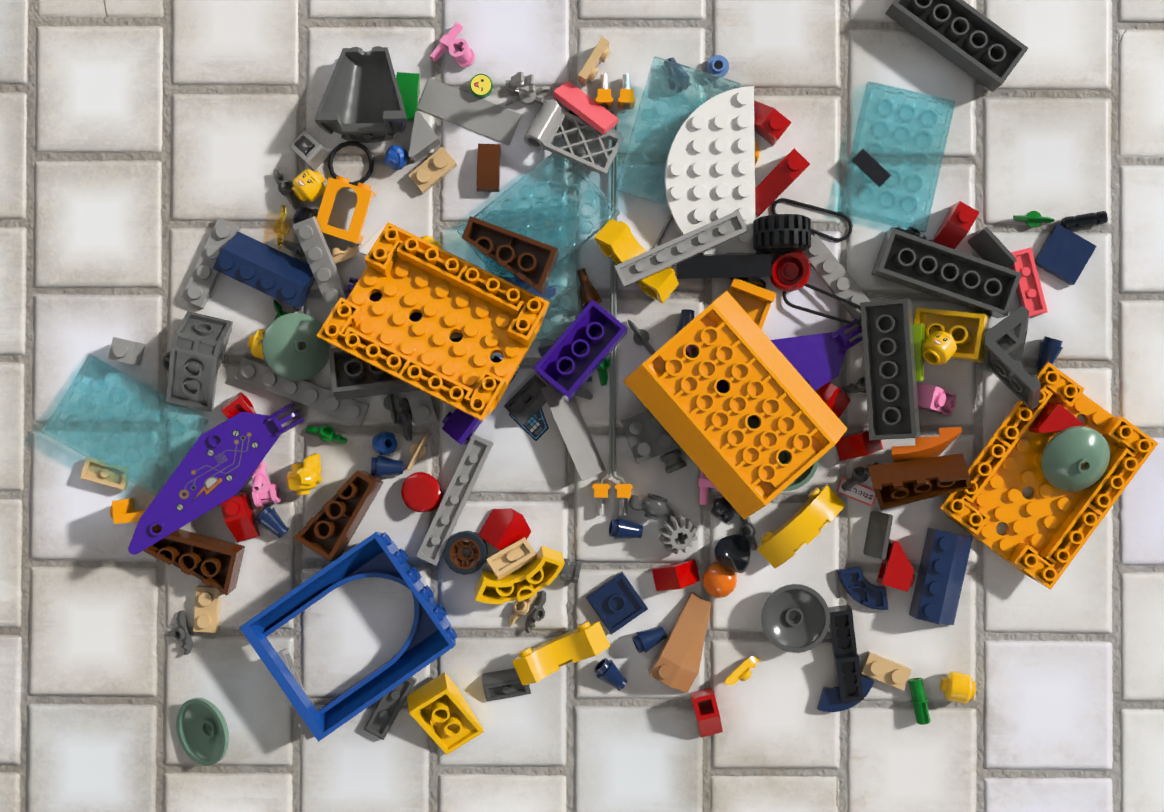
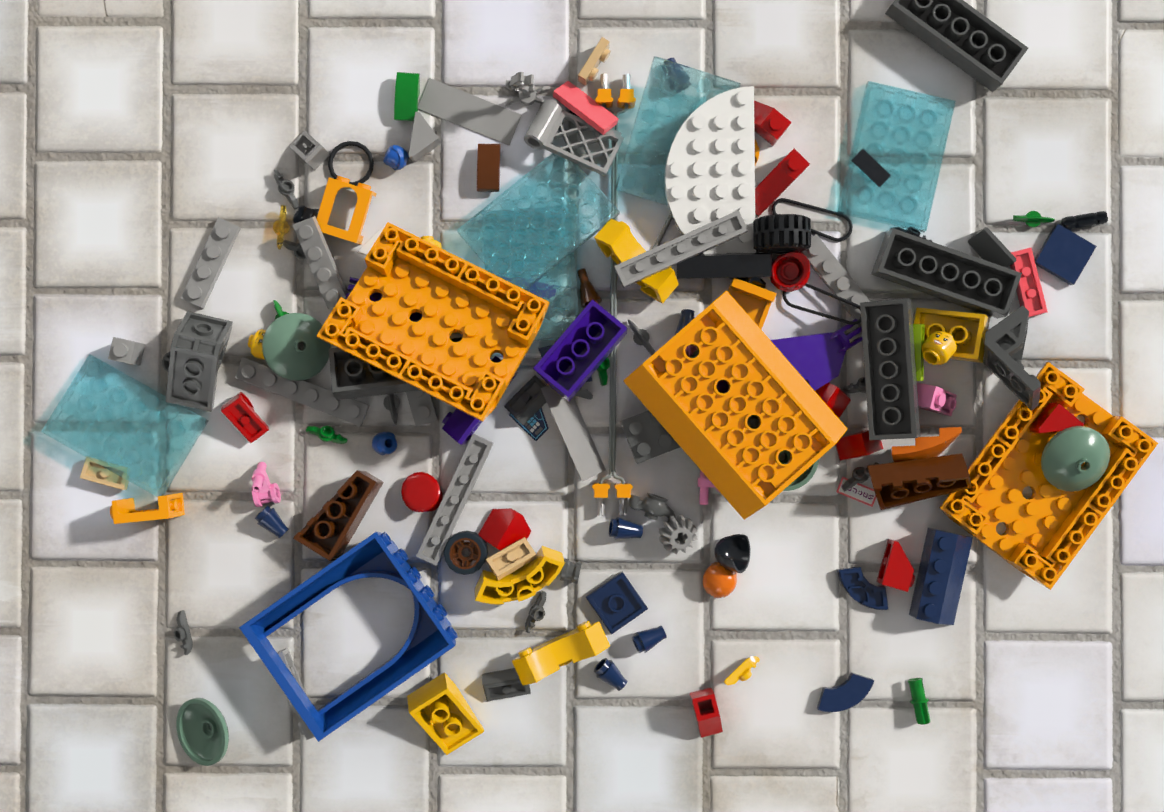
(202, 556): reddish brown wedge -> none
(206, 609): tan plate -> none
(211, 473): dark purple wing -> none
(240, 517): red slope -> none
(266, 269): dark blue slope -> none
(305, 475): yellow head -> none
(308, 185): yellow head -> none
(340, 255): tan piece -> none
(363, 98): dark grey cone -> none
(385, 466): dark blue cone -> none
(388, 709): dark grey tile -> none
(405, 419): dark grey piece -> none
(417, 451): tan piece -> none
(432, 170): tan plate -> none
(457, 47): bright pink piece -> none
(481, 85): light yellow tile -> none
(518, 254): reddish brown wedge -> none
(520, 609): tan piece -> none
(673, 461): dark grey wheel -> none
(675, 575): red slope -> none
(681, 651): medium nougat wedge -> none
(718, 59): medium blue plate -> none
(723, 510): black arm -> none
(749, 530): dark grey piece -> none
(801, 527): yellow brick -> none
(810, 622): dark grey dish -> none
(845, 654): black slope -> none
(878, 534): dark grey slope -> none
(885, 670): tan plate -> none
(955, 225): red slope -> none
(958, 687): yellow head -> none
(1048, 351): dark blue cone -> none

